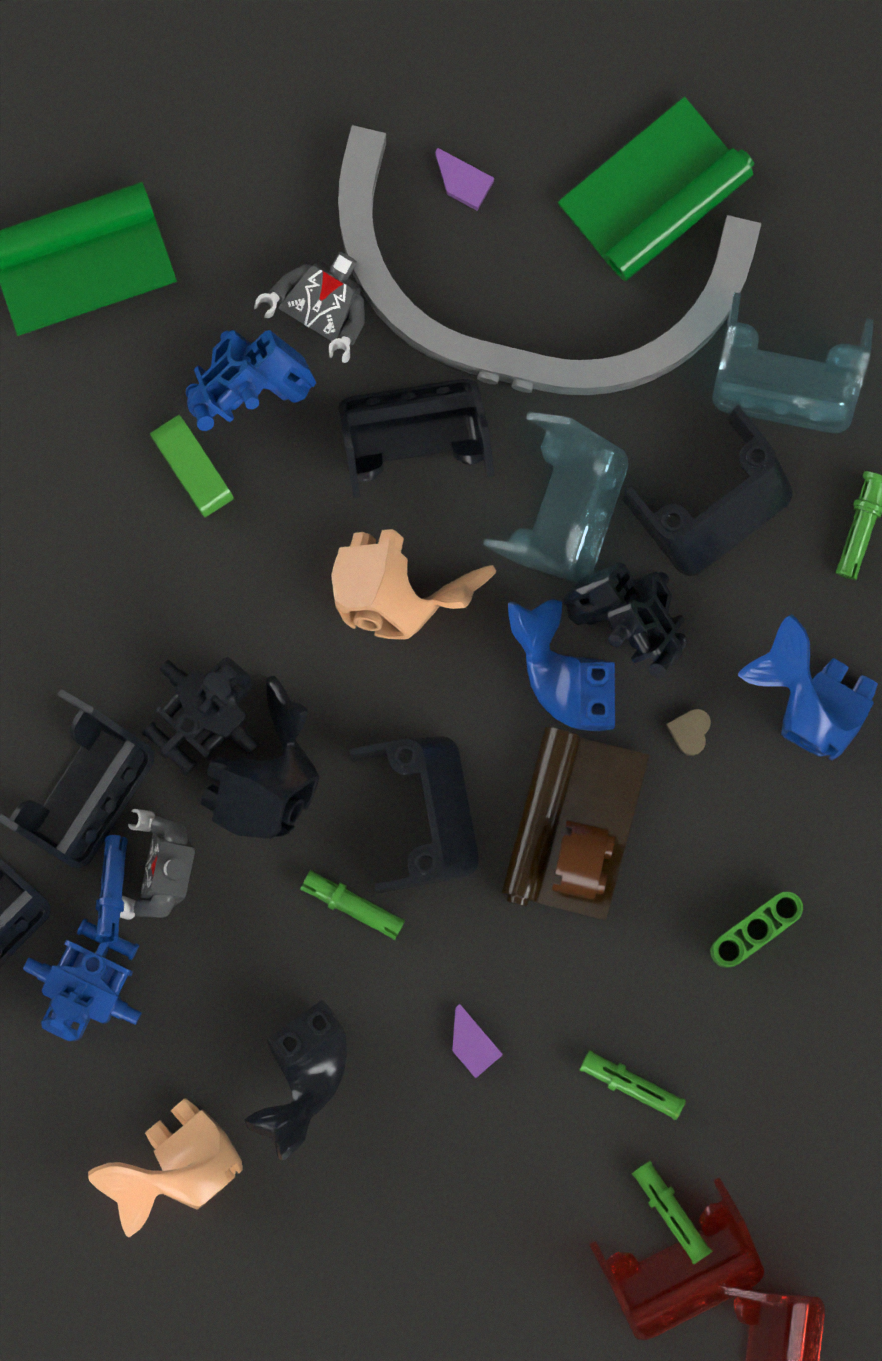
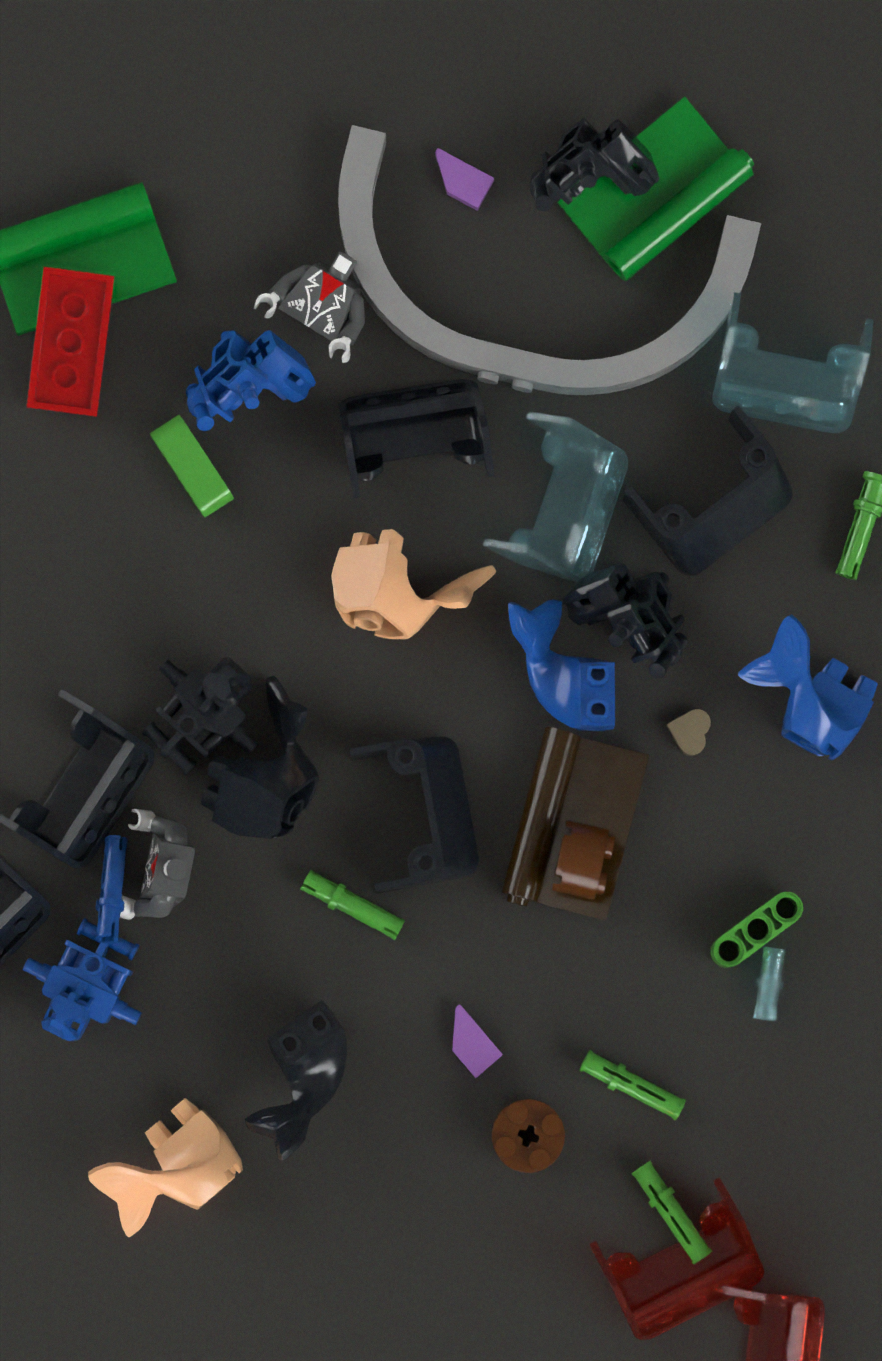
(70, 341): none -> red plate
(537, 1154): none -> reddish brown brick
(585, 157): none -> black piece
(769, 983): none -> clear light blue pin

